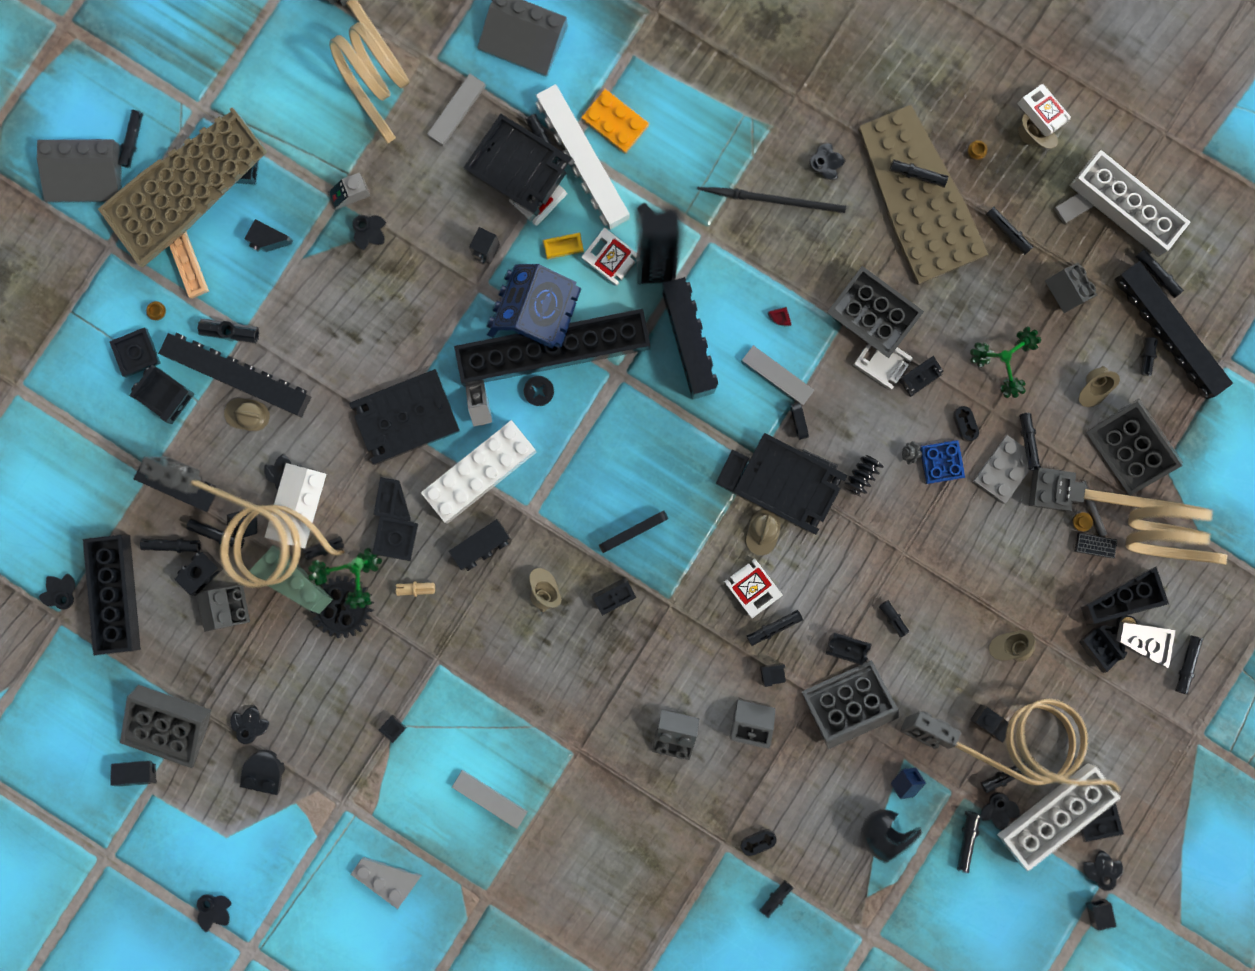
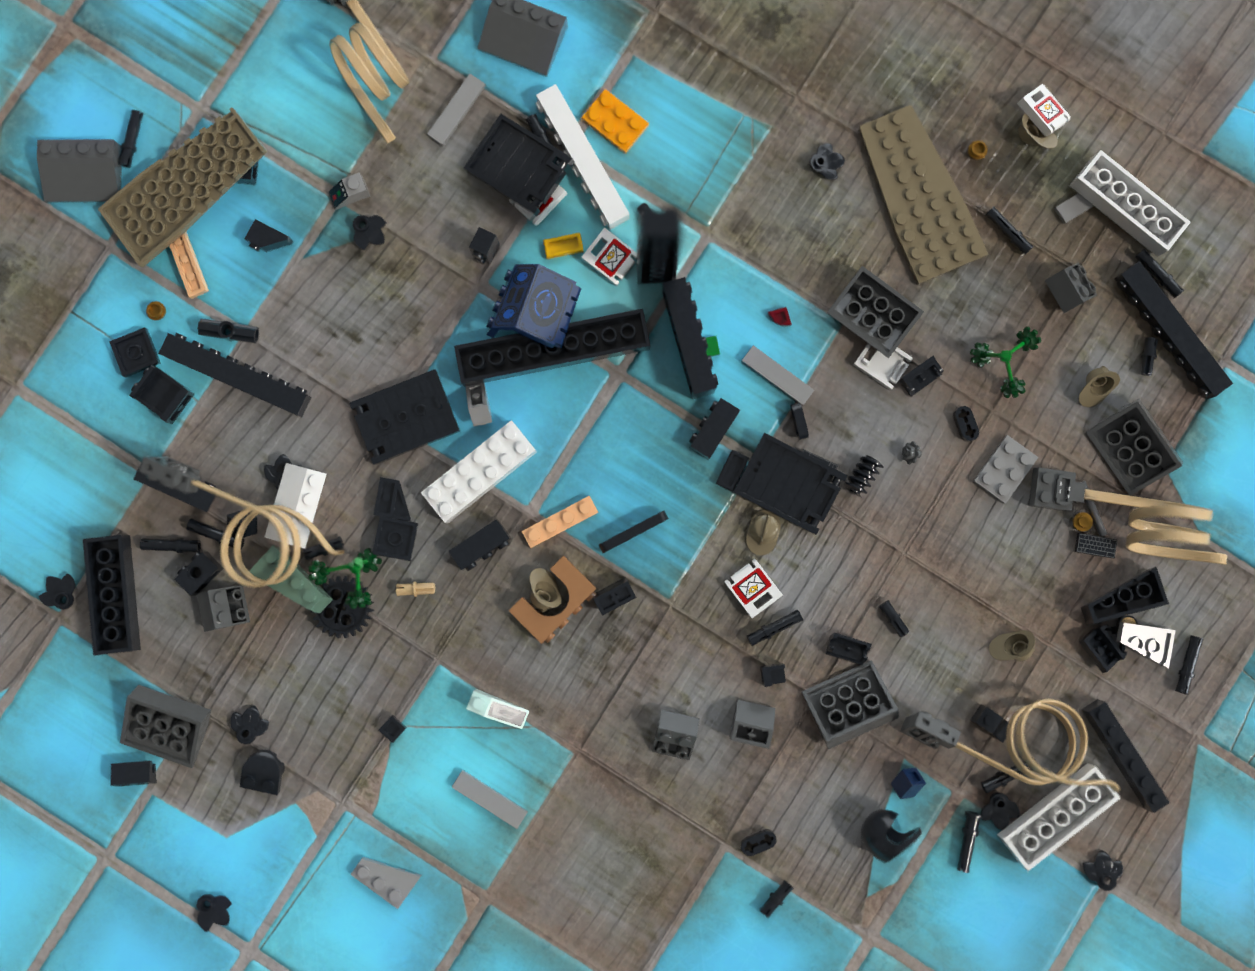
(246, 414): dark tan piece -> none
(497, 709): none -> slope
(529, 392): black gear -> none
(542, 625): none -> medium nougat arch
(560, 522): none -> light nougat plate
(713, 348): none -> green tile
(713, 428): none -> black brick
(743, 195): black piece -> none
(912, 171): black pin -> none
(942, 462): blue tile -> none
(1028, 433): black pin -> none
(1101, 914): black panel -> none
(1103, 826): black wing -> none
(1125, 756): none -> black brick

